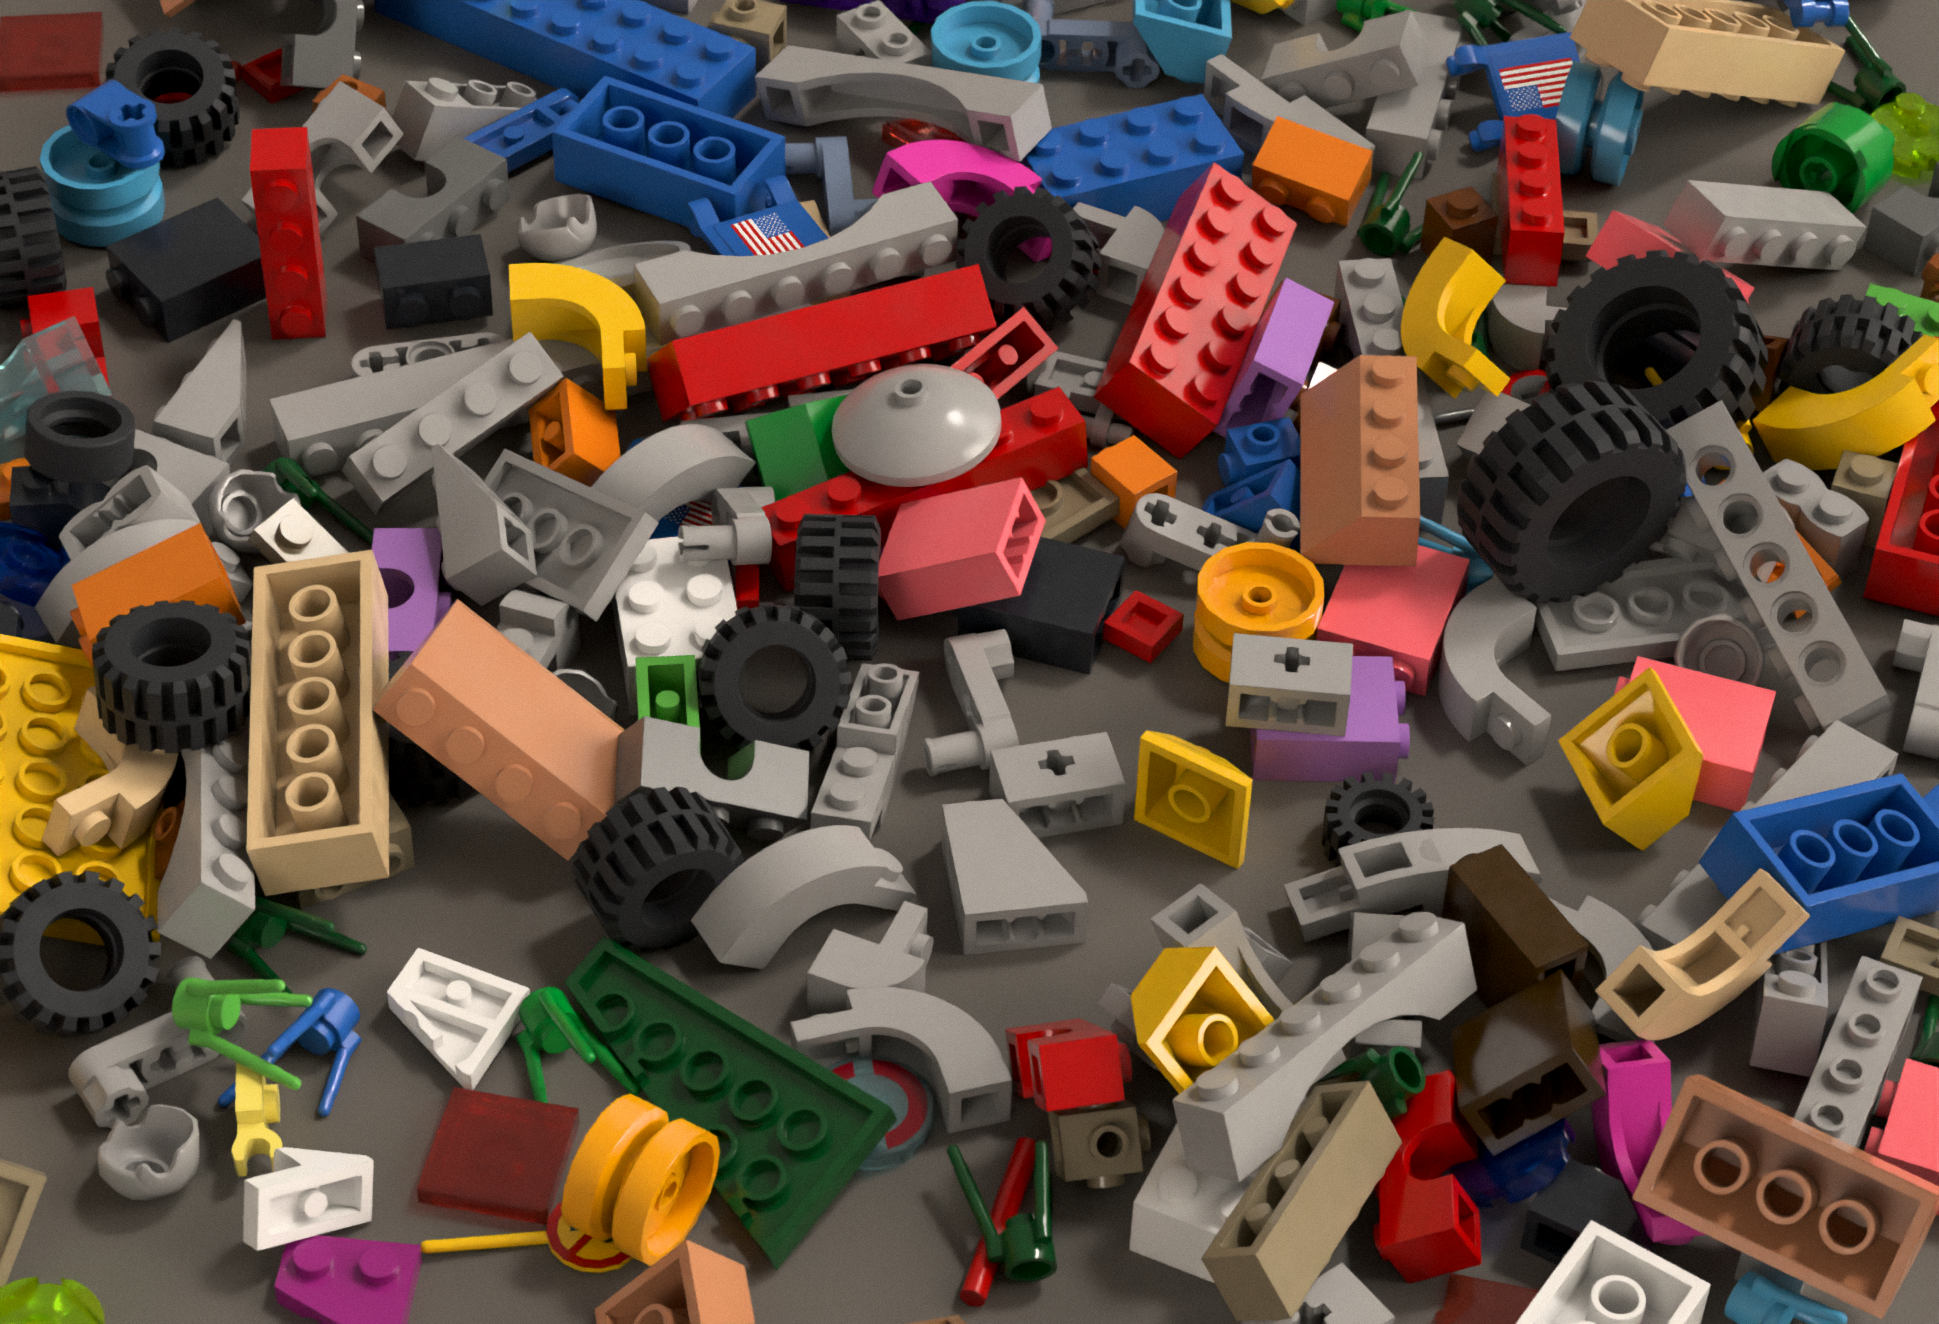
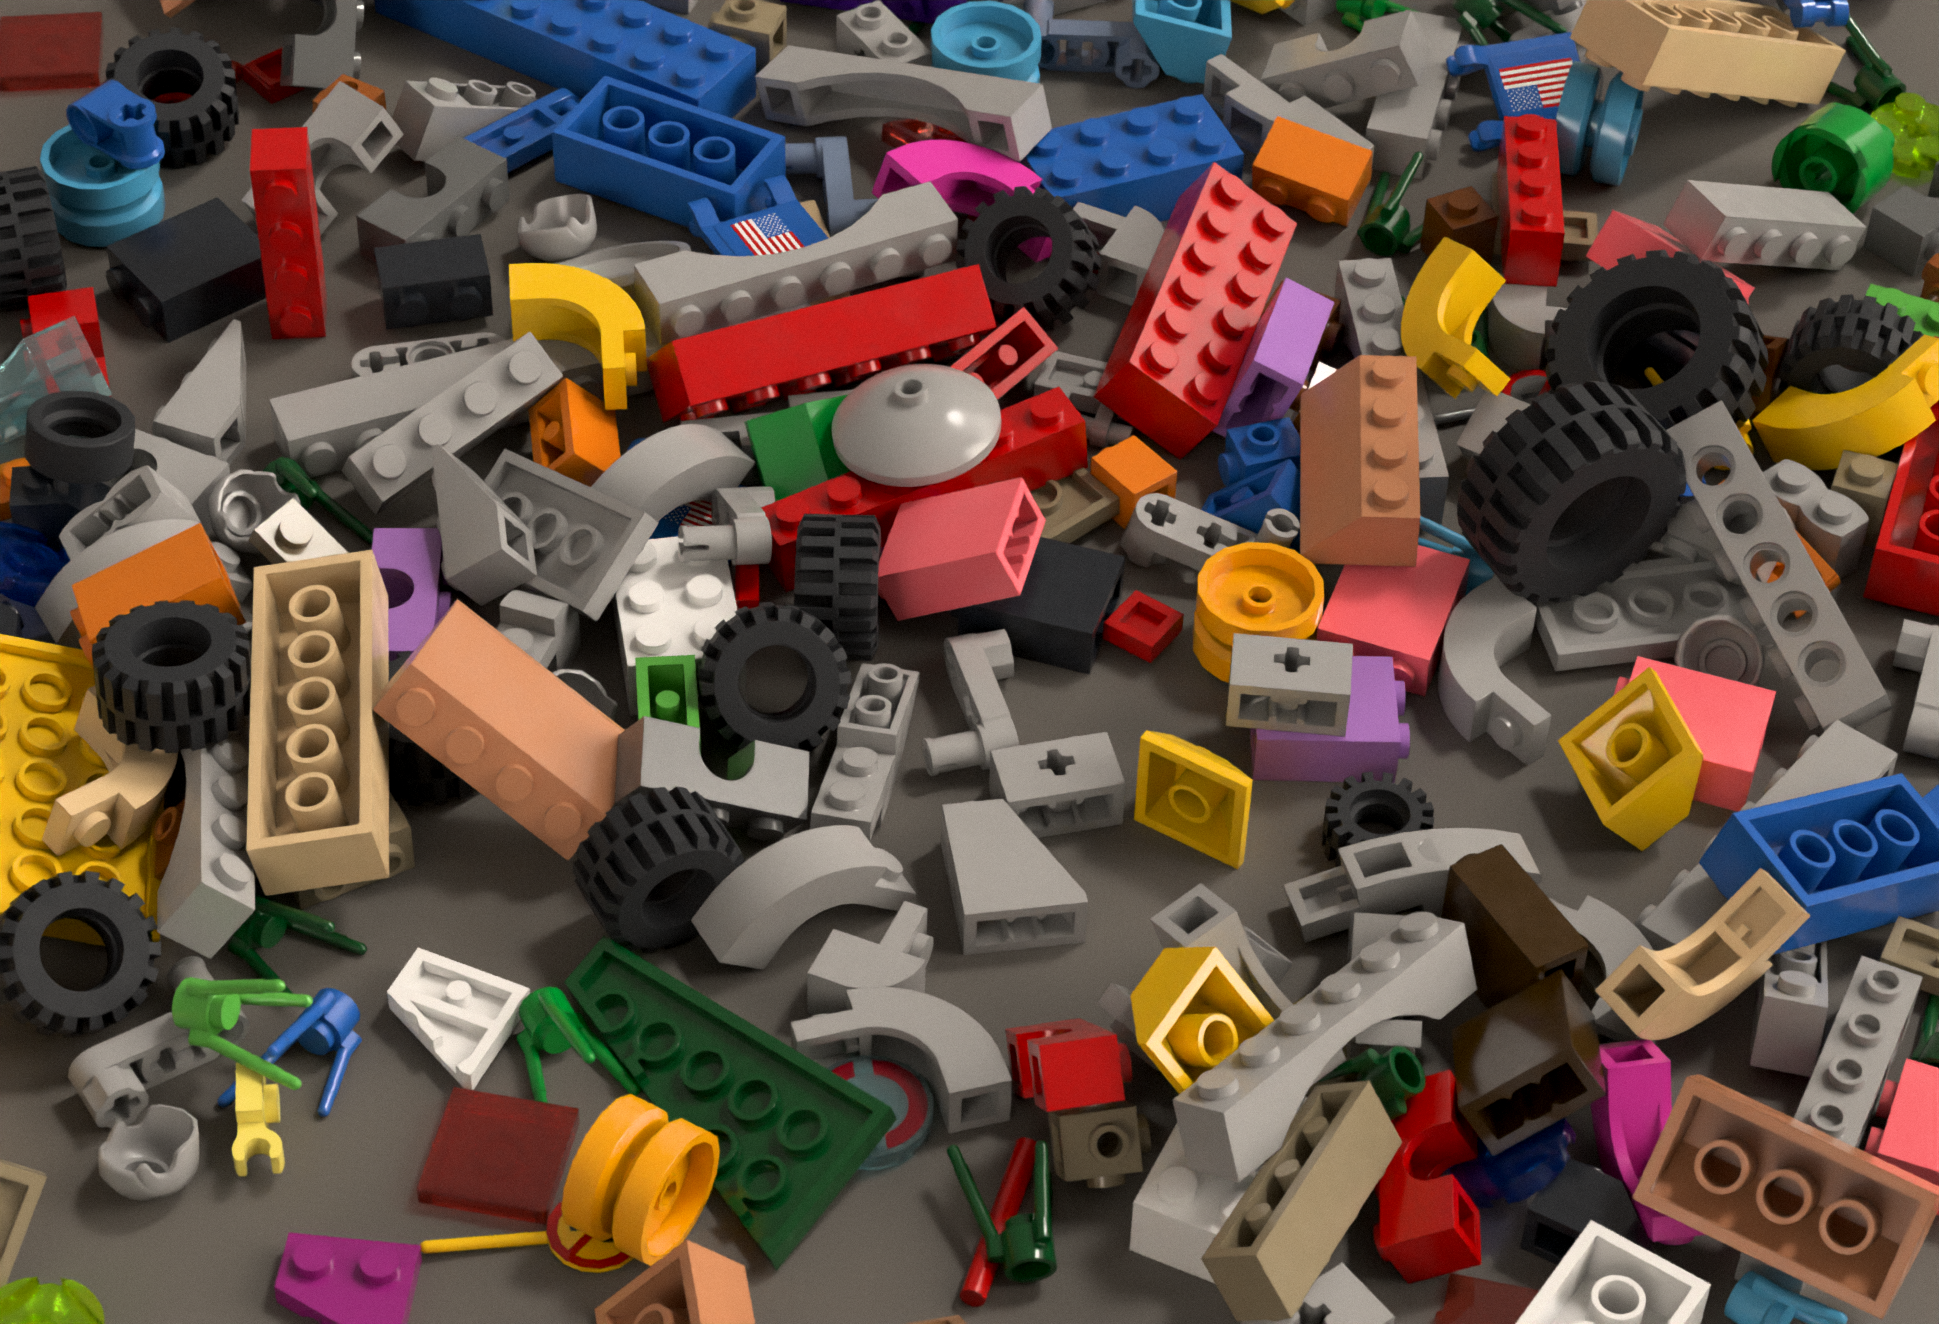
(306, 1196): white slope -> none

